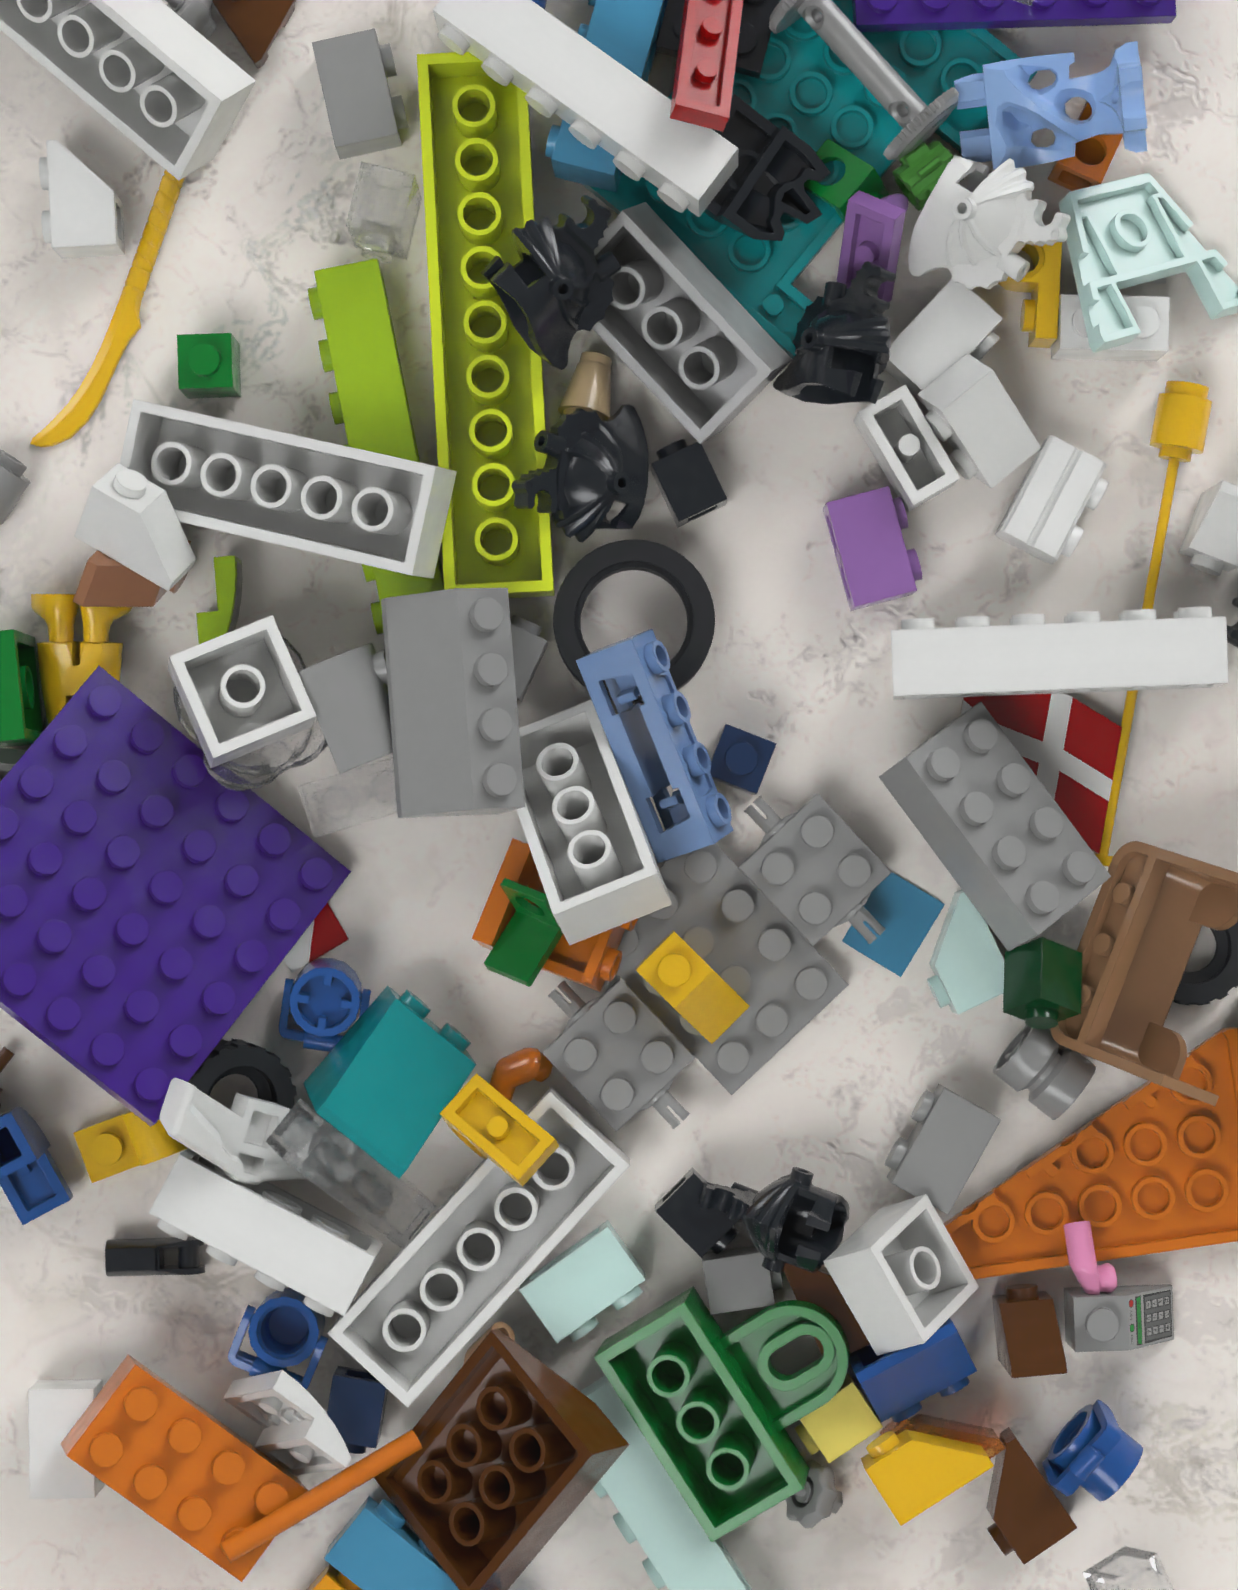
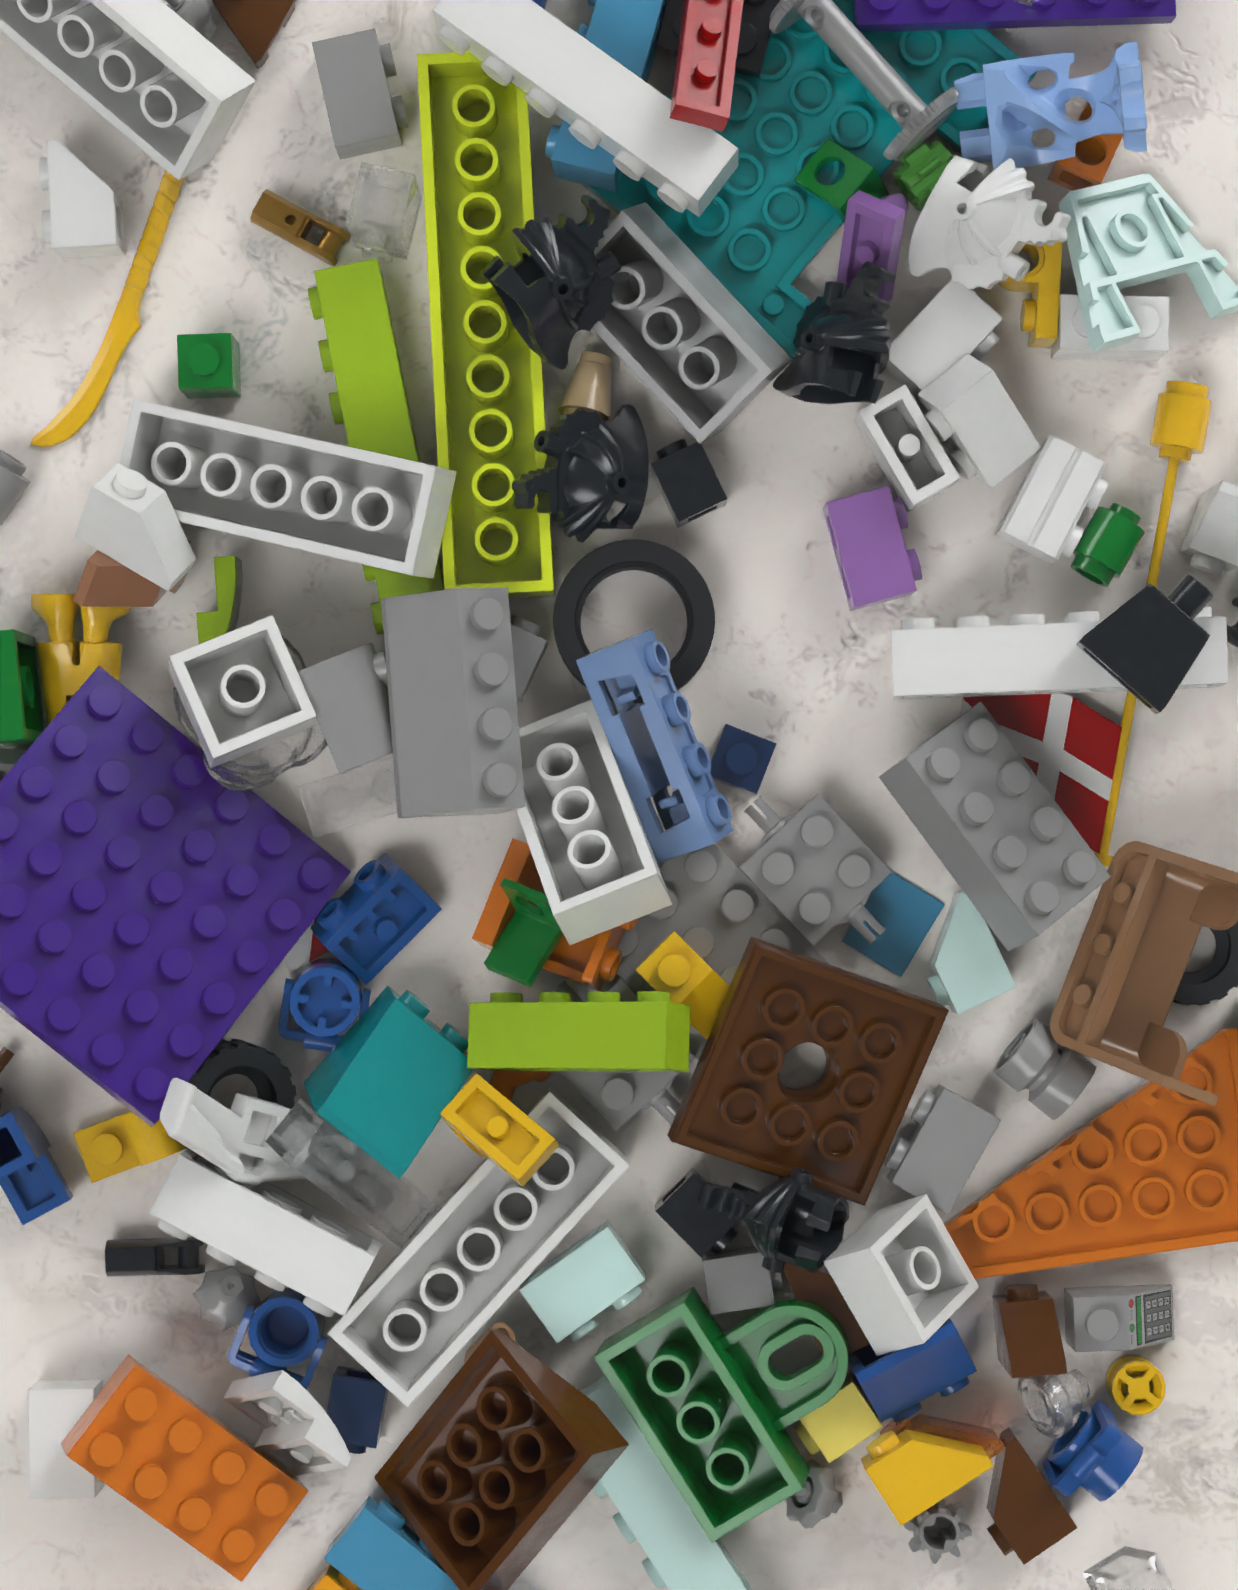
(226, 1296): none -> light grey piece
(294, 224): none -> pearl gold bar
(320, 1496): orange bar -> none
(374, 918): none -> blue bracket
(579, 1035): none -> lime brick
(768, 176): black plate -> none
(844, 1121): none -> reddish brown piece
(947, 1537): none -> light grey gear
(1042, 983): dark green brick -> none
(1053, 1401): none -> clear brick
(1083, 1261): bright pink arm -> none
(1107, 544): none -> green brick
(1144, 1392): none -> yellow wheel
(1151, 641): none -> black torso

